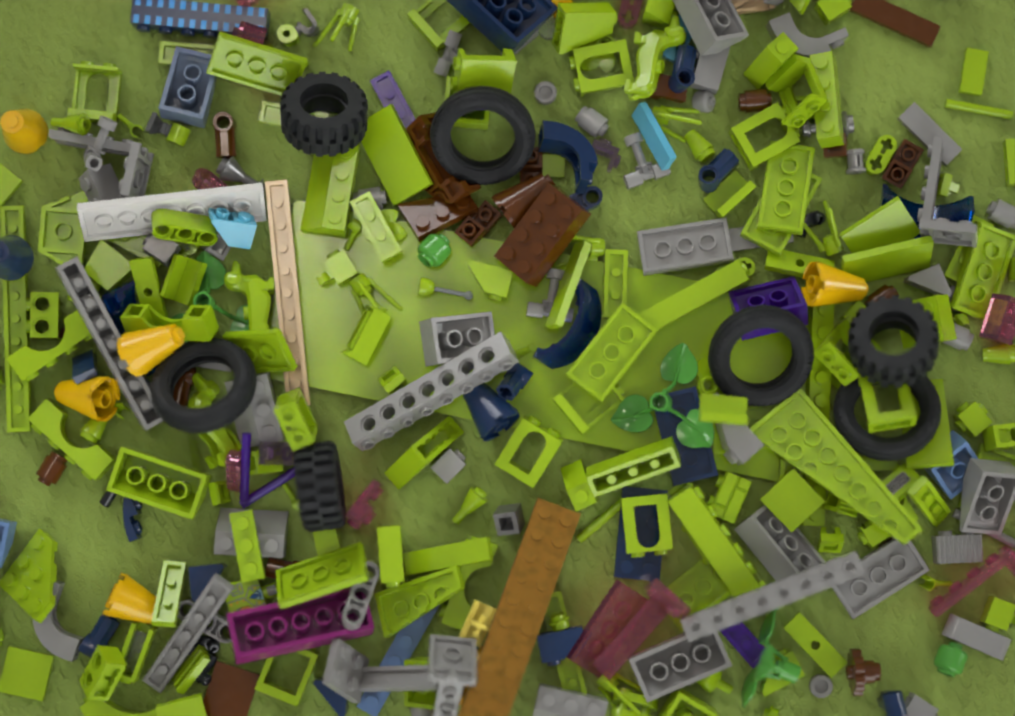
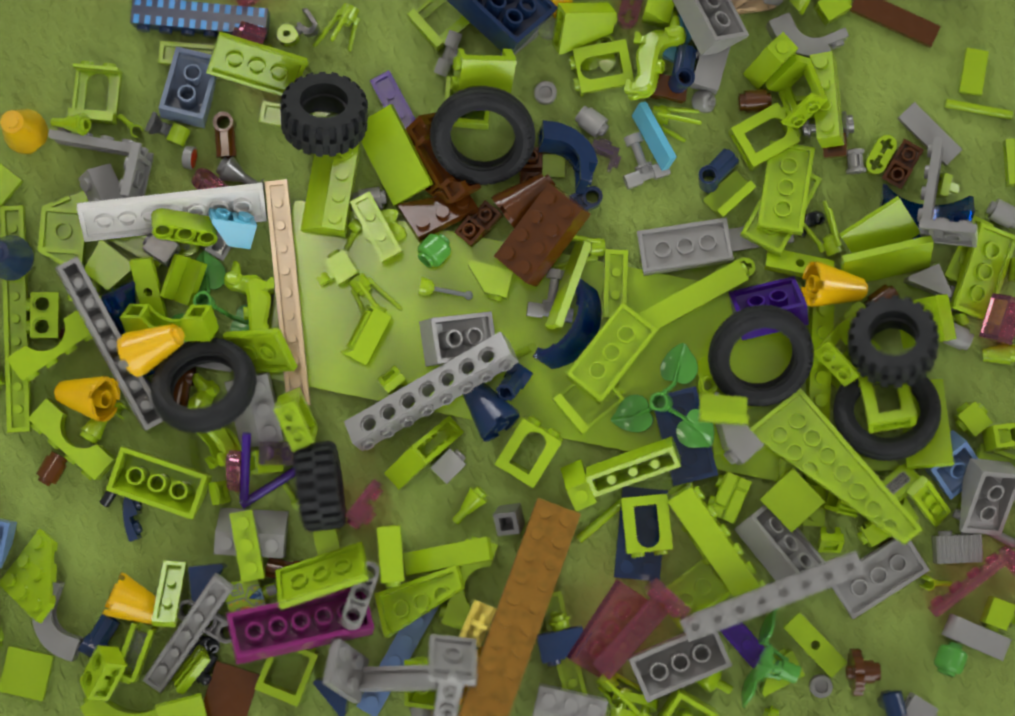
(84, 366): dark blue tile -> none
(92, 154): light grey bar -> none
(189, 157): none -> light grey tile
(699, 146): lime cone -> none

